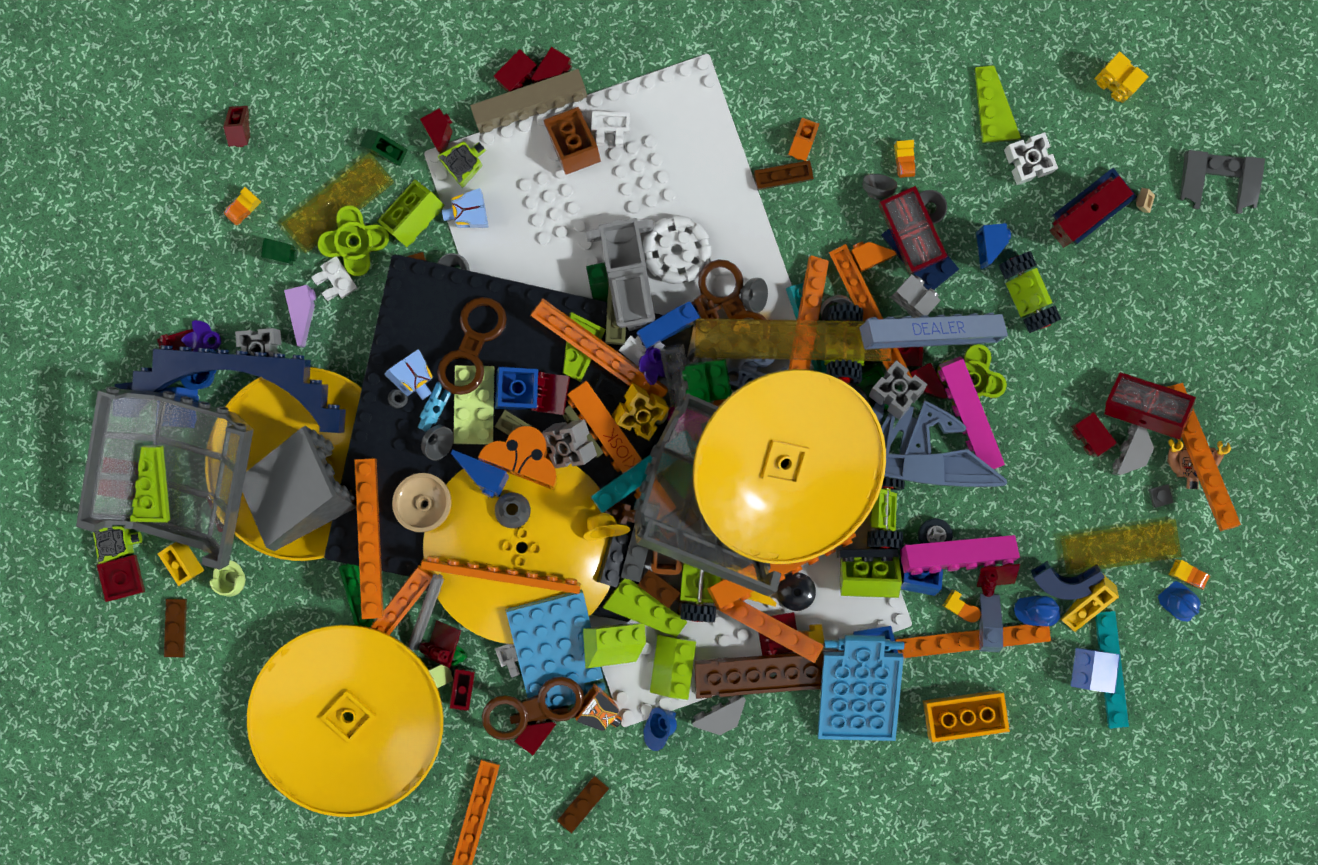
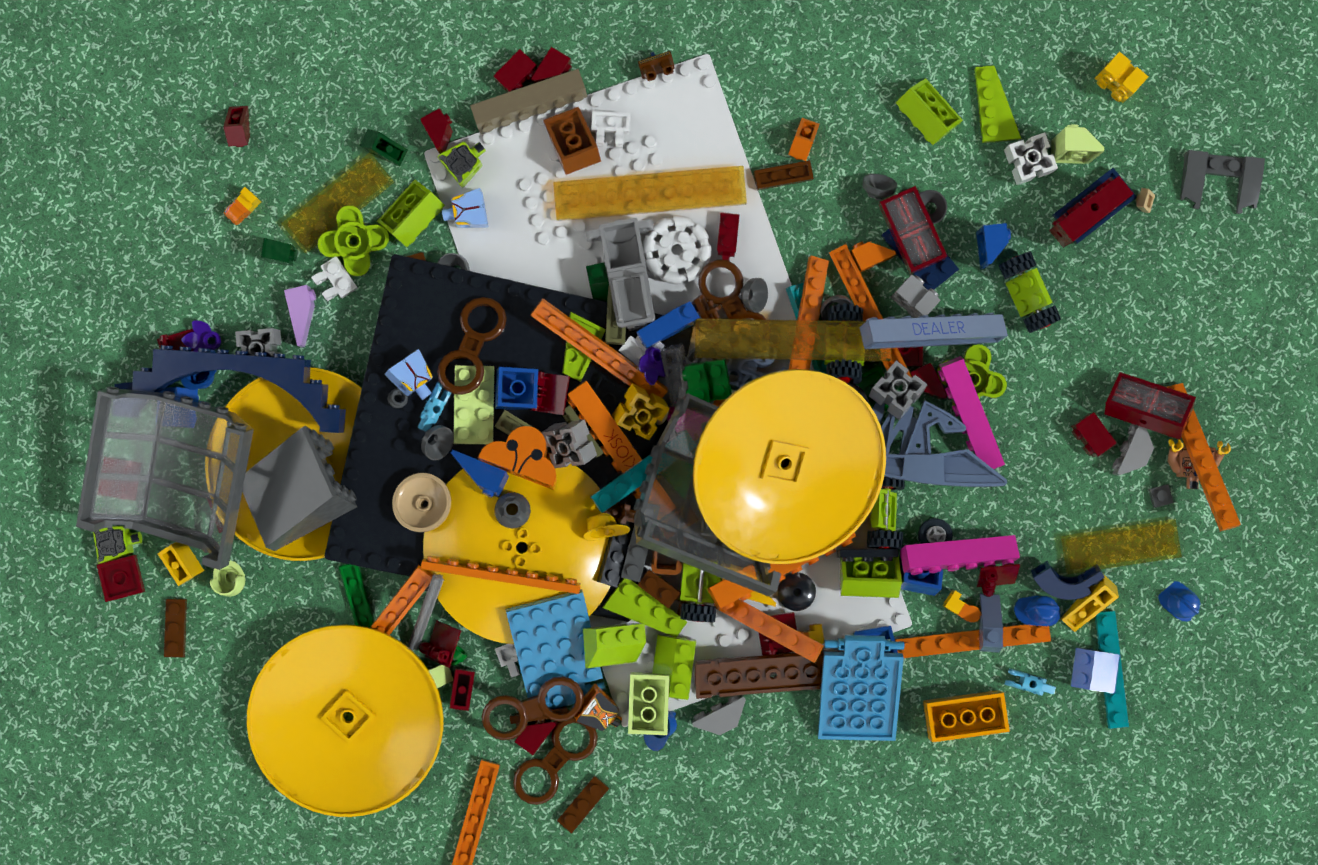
(151, 494): lime wing -> none
(369, 538): orange brick -> none
(553, 763): none -> reddish brown bar
(648, 703): none -> yellowish green slope
(650, 193): none -> clear yellow plate
(655, 65): none -> reddish brown hips
(727, 235): none -> dark red hinge
(905, 158): leg -> none
(928, 111): none -> lime slope
(1038, 684): none -> medium azure hinge
(1075, 146): none -> yellowish green slope
(1189, 574): leg -> none

